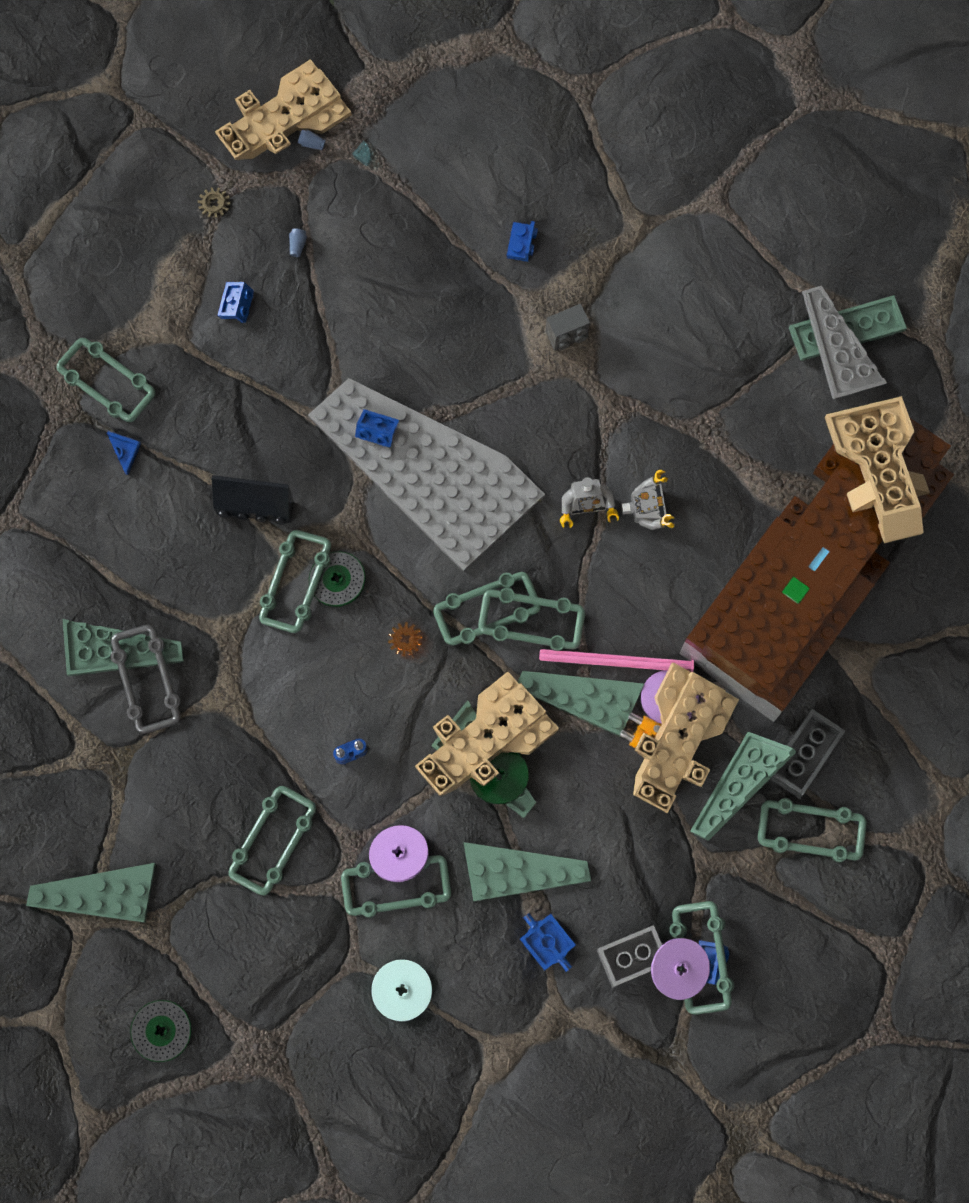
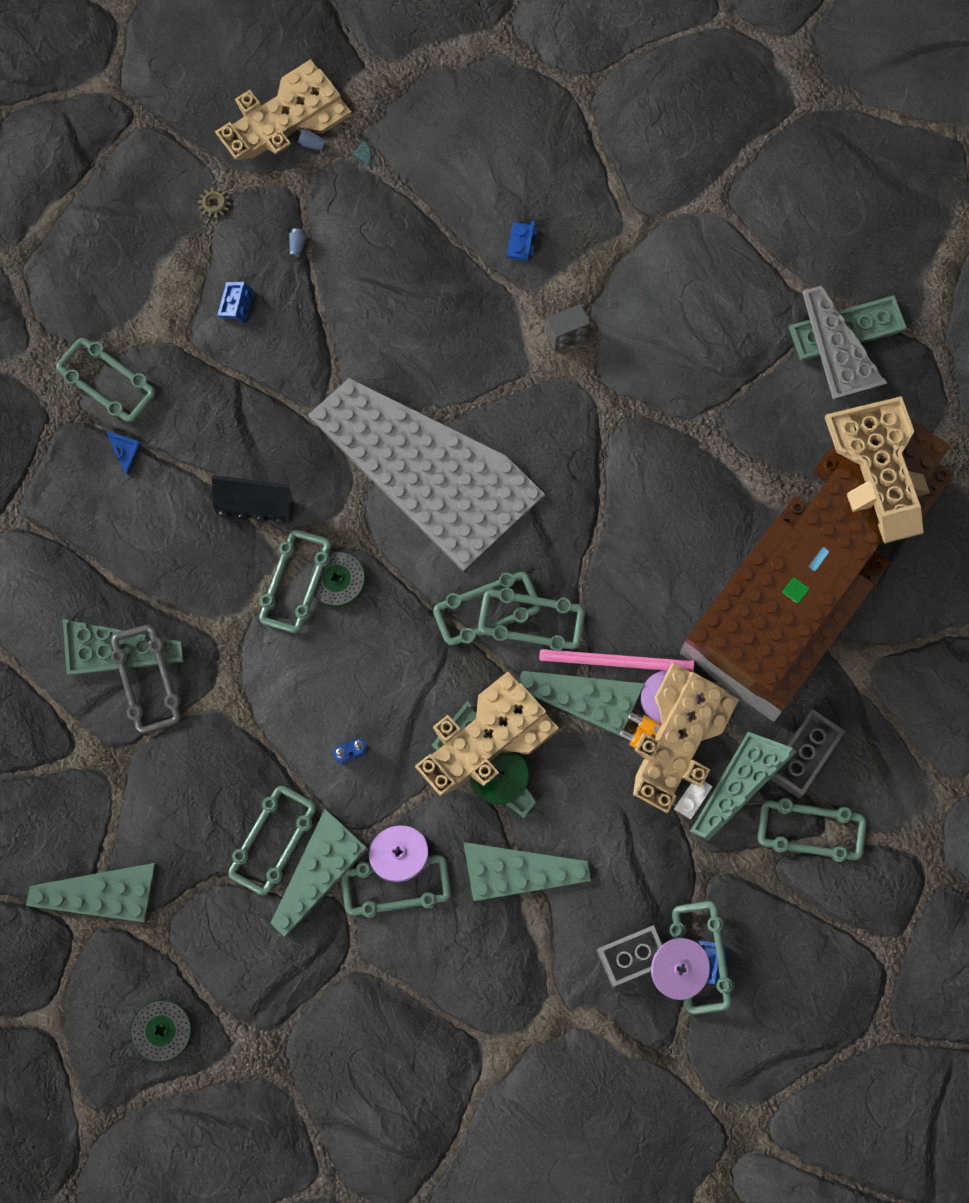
(323, 864): none -> sand green wing
(376, 428): blue bracket -> none
(409, 1004): light aqua piece -> none
(413, 640): clear orange gear -> none
(547, 942): blue plate -> none
(587, 497): light grey torso -> none
(648, 504): light grey torso -> none
(692, 799): none -> white plate

